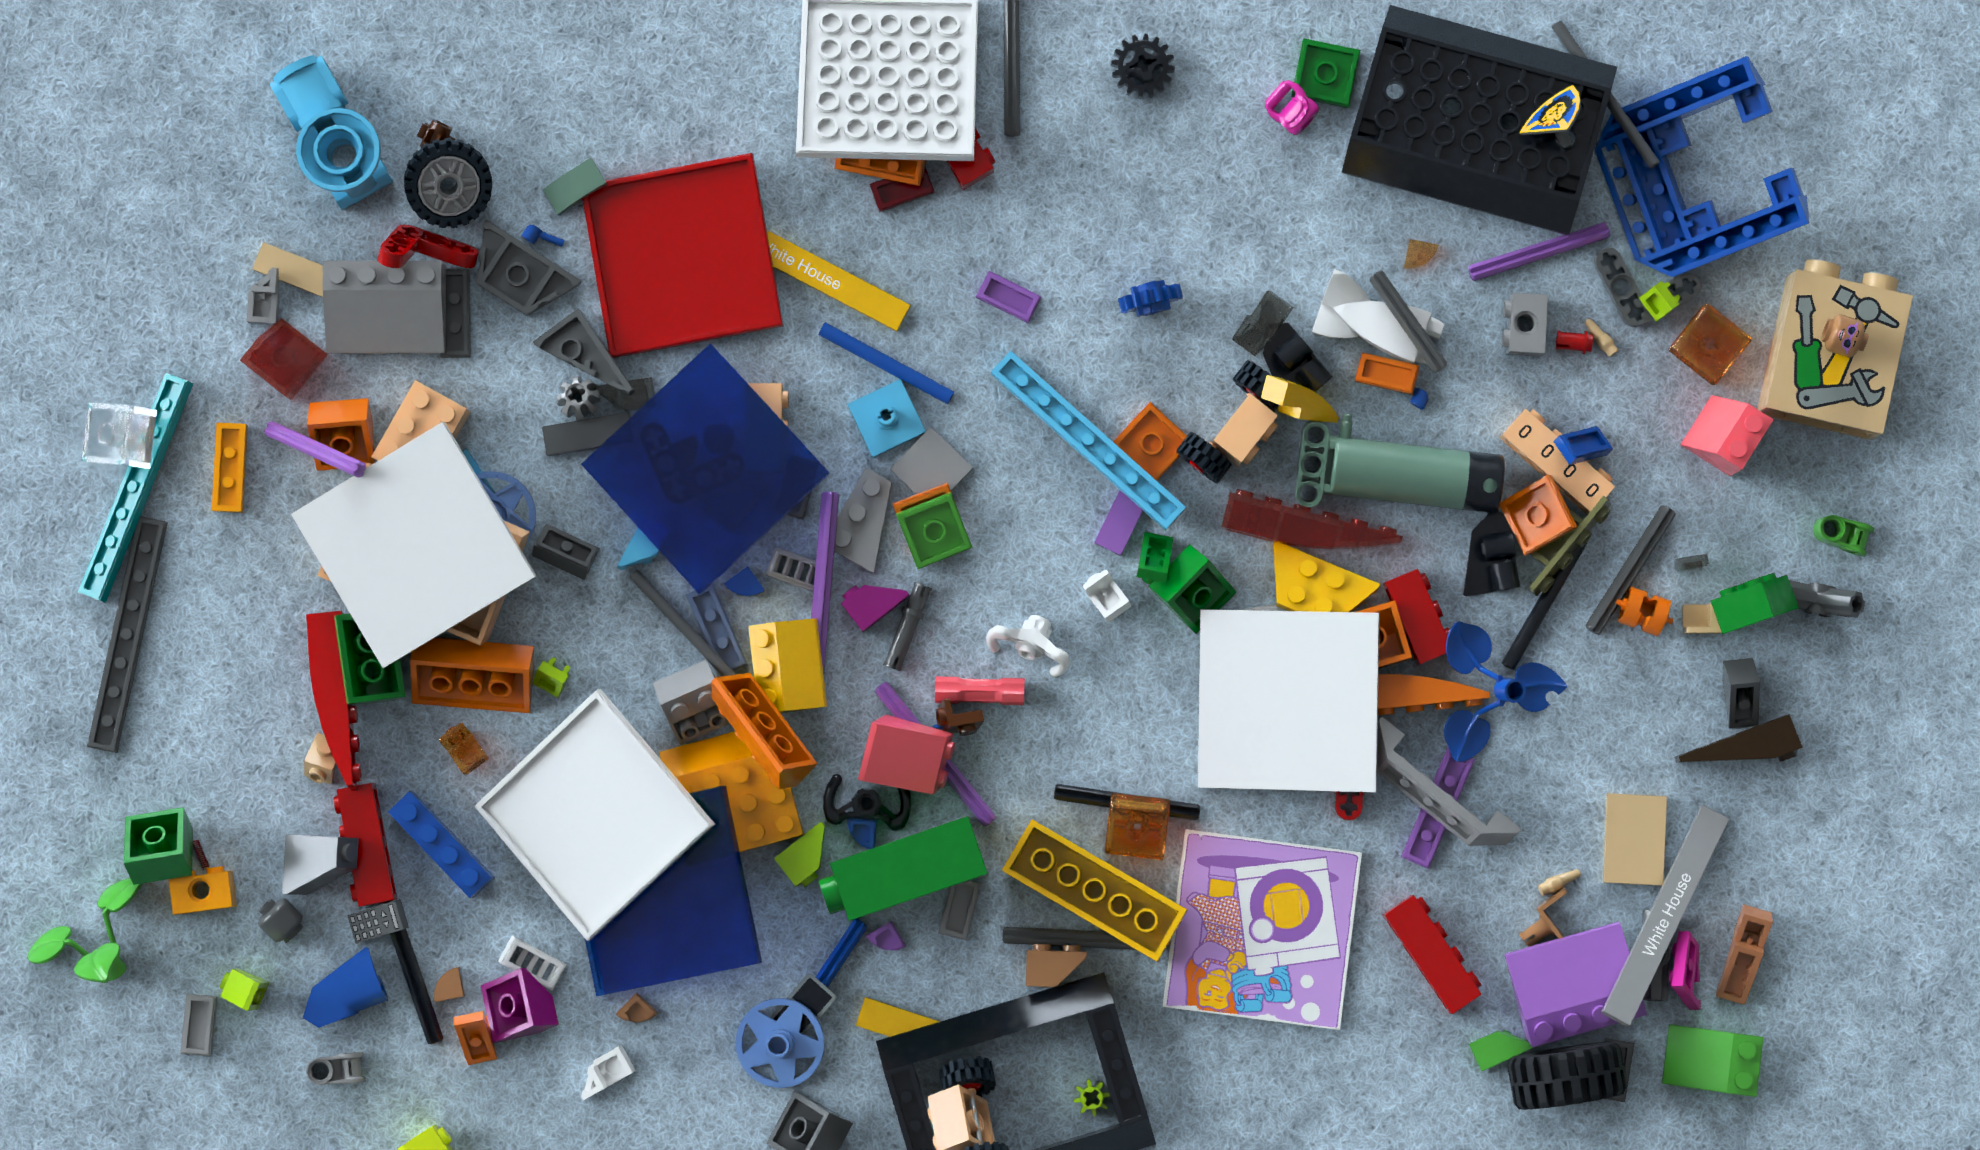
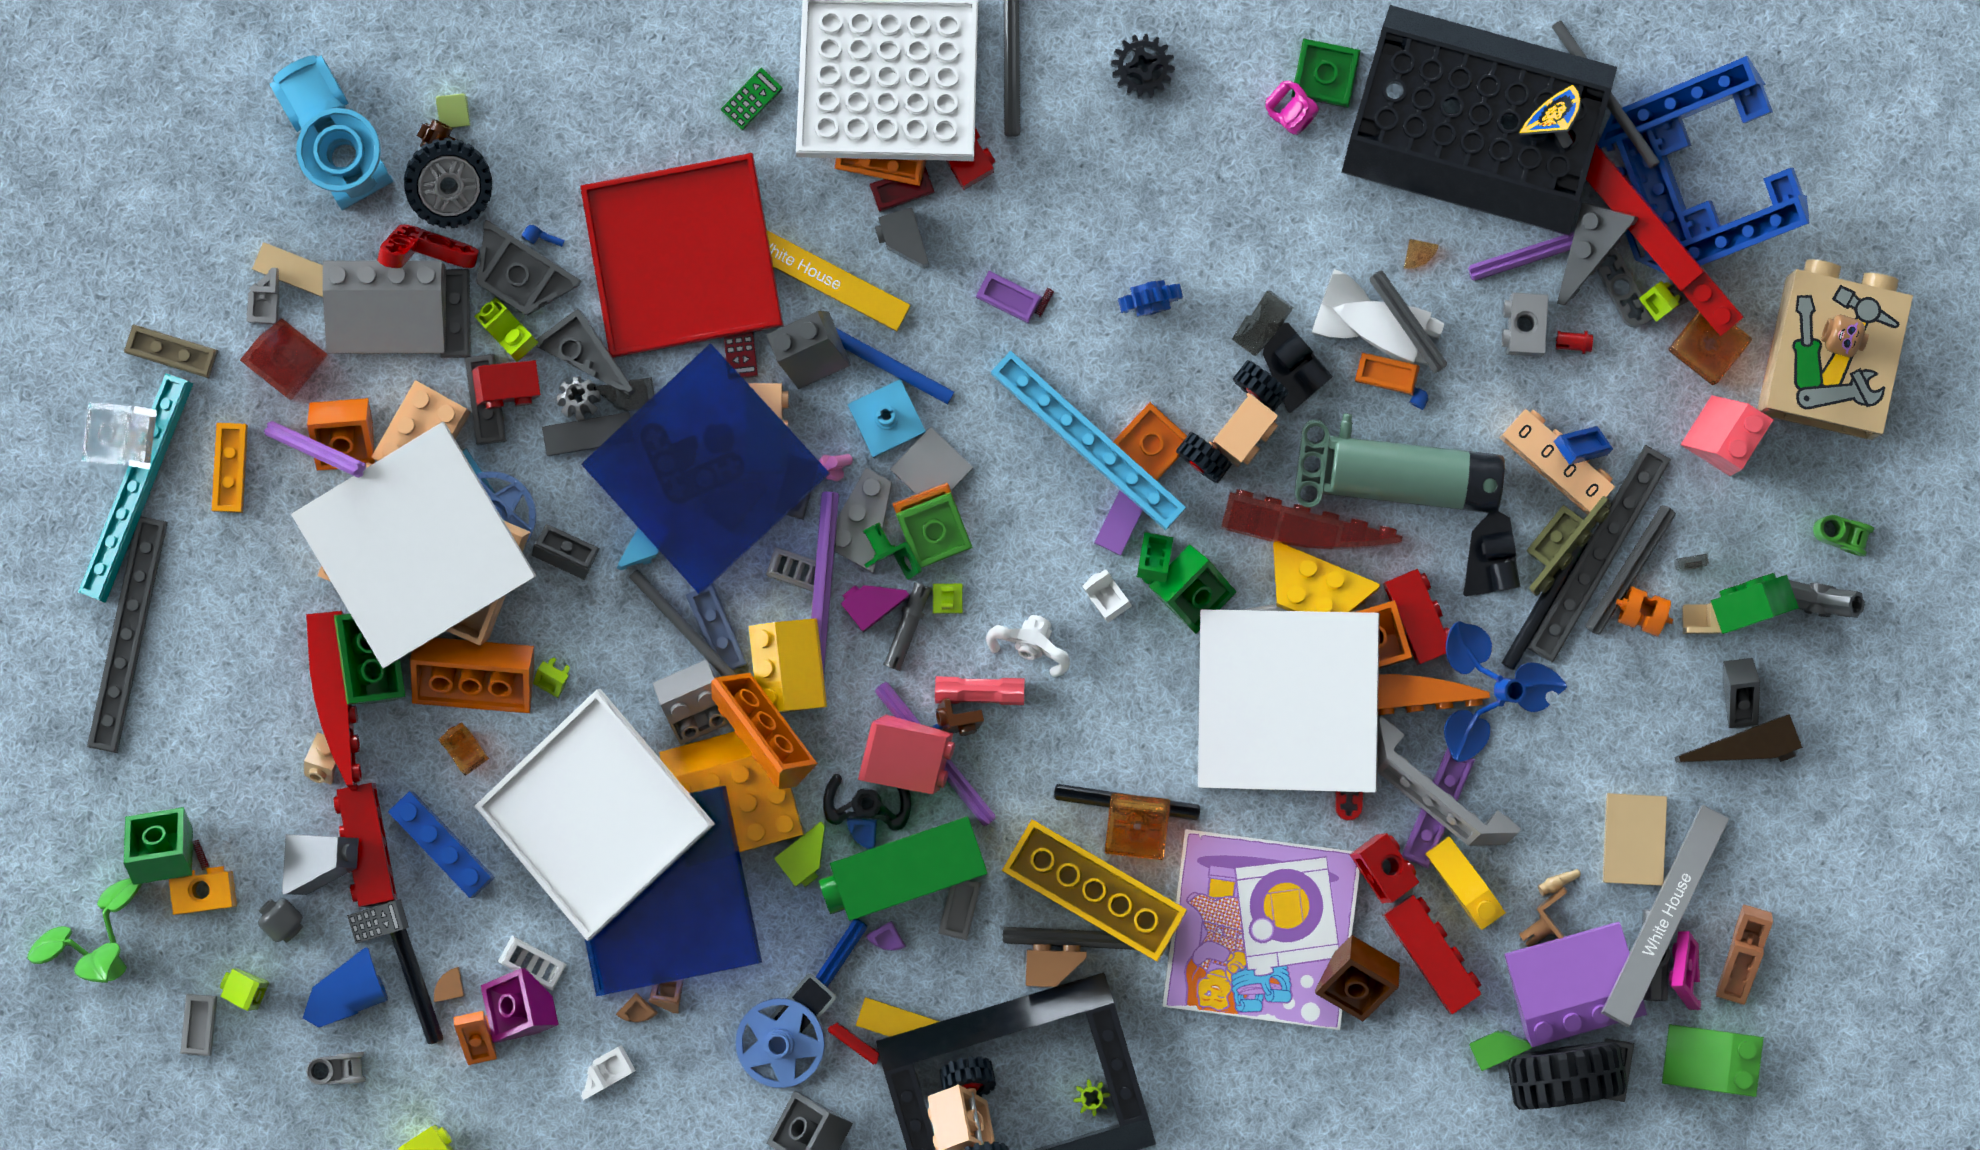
(170, 351): none -> dark tan tile
(453, 110): none -> yellowish green slope
(488, 423): none -> dark grey tile
(506, 329): none -> lime slope
(506, 383): none -> red brick
(574, 186): sand green slope -> none
(667, 995): none -> medium nougat slope
(741, 354): none -> dark red tile
(745, 583): blue tile -> none
(751, 98): none -> green tile
(809, 349): none -> dark grey slope
(835, 464): none -> bright pink plate
(854, 1042): none -> red tile
(884, 550): none -> green bracket
(902, 236): none -> dark grey slope
(948, 598): none -> lime tile
(1040, 315): none -> dark red leg
(1297, 400): yellow slope -> none
(1358, 978): none -> reddish brown slope
(1370, 859): none -> red brick
(1465, 883): none -> yellow slope
(1537, 515): orange tile -> none
(1594, 237): none -> dark grey wing
(1599, 553): none -> dark grey tile
(1602, 339): tan piece -> none
(1662, 243): none -> red slope

